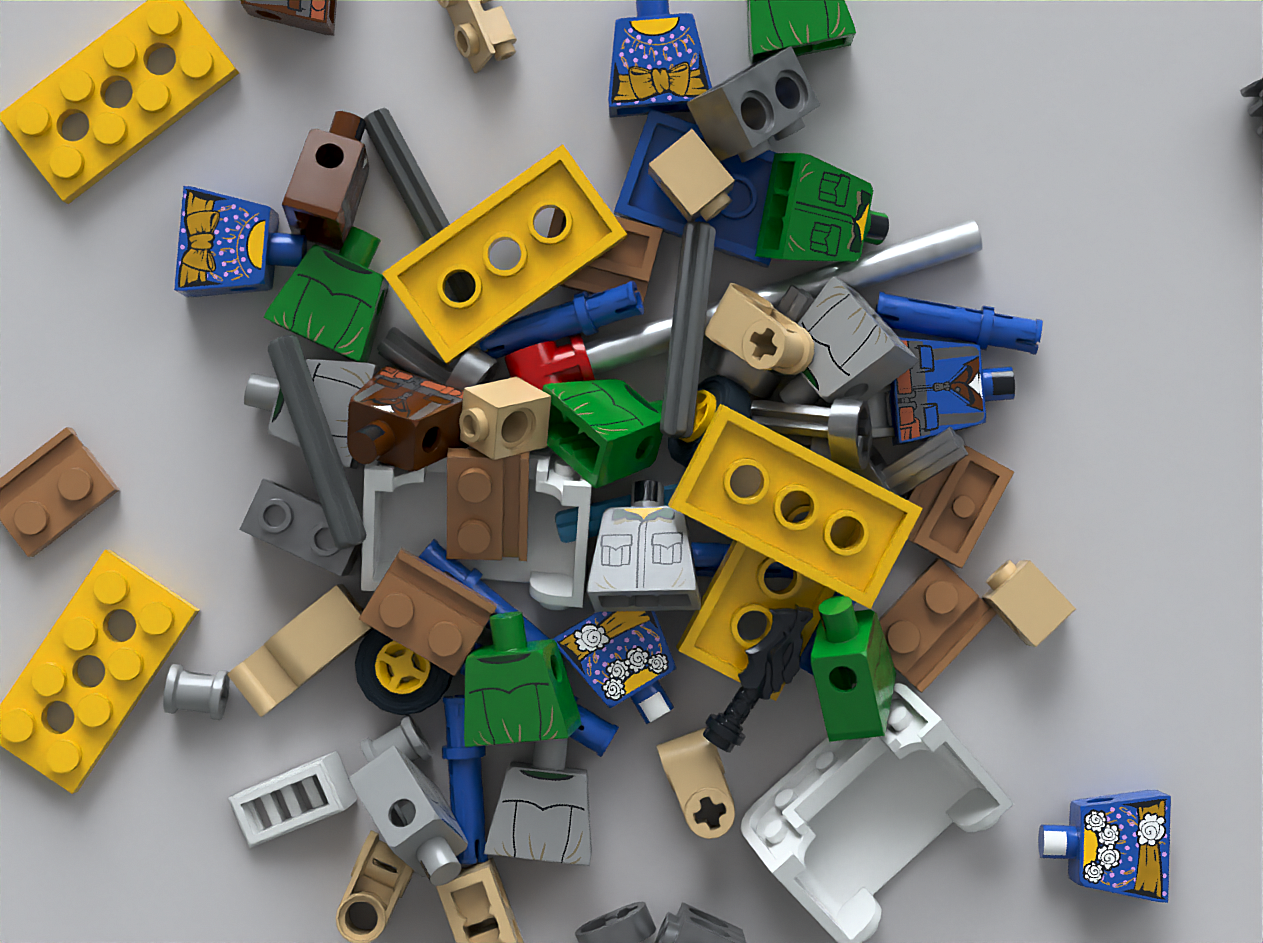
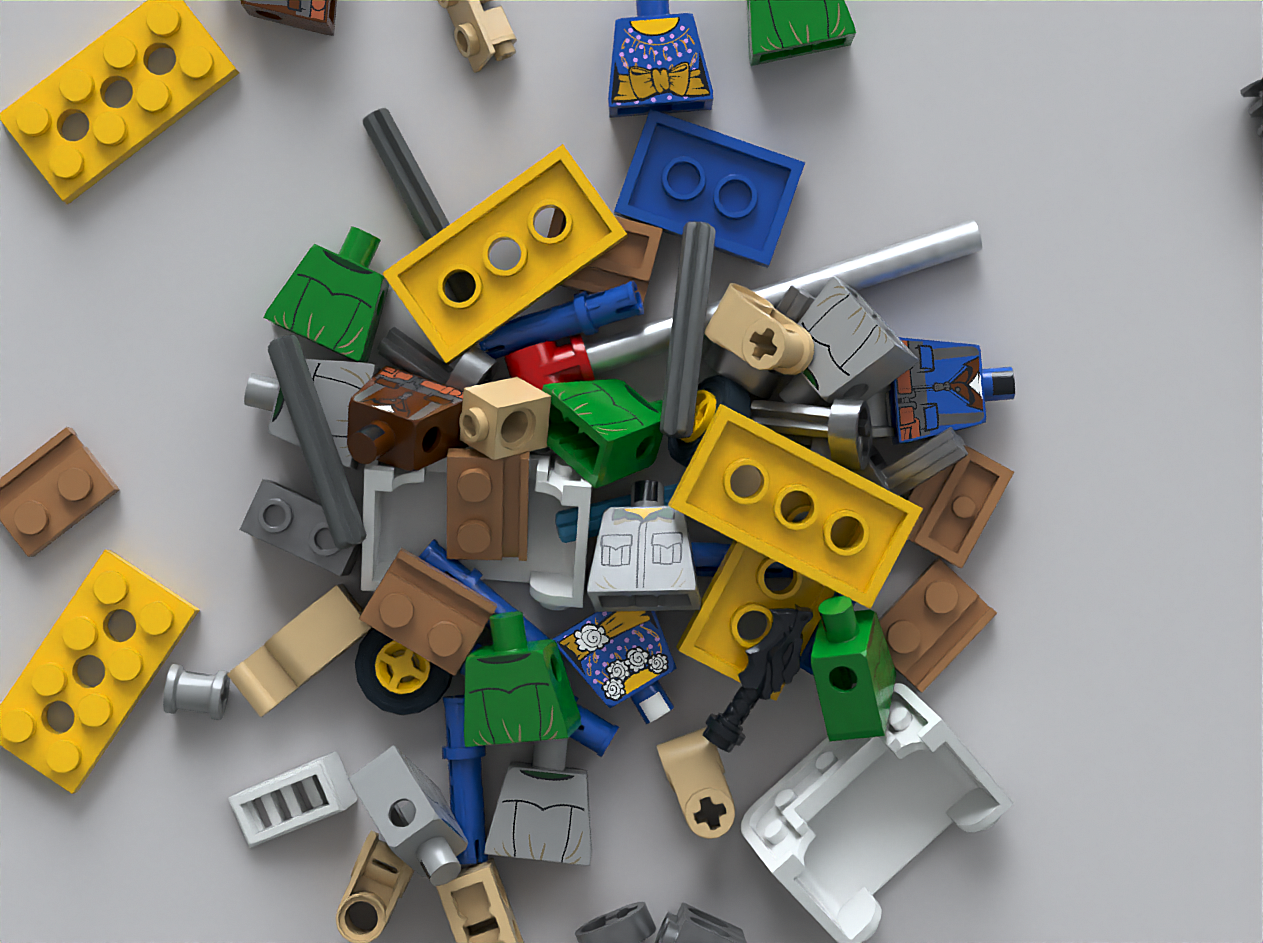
(230, 245): torso -> none
(328, 182): torso -> none
(405, 737): light grey bush -> none
(692, 178): tan brick -> none
(754, 106): flat silver brick -> none
(817, 212): green torso -> none
(960, 323): blue pin -> none
(1026, 601): tan brick -> none
(1115, 843): torso -> none

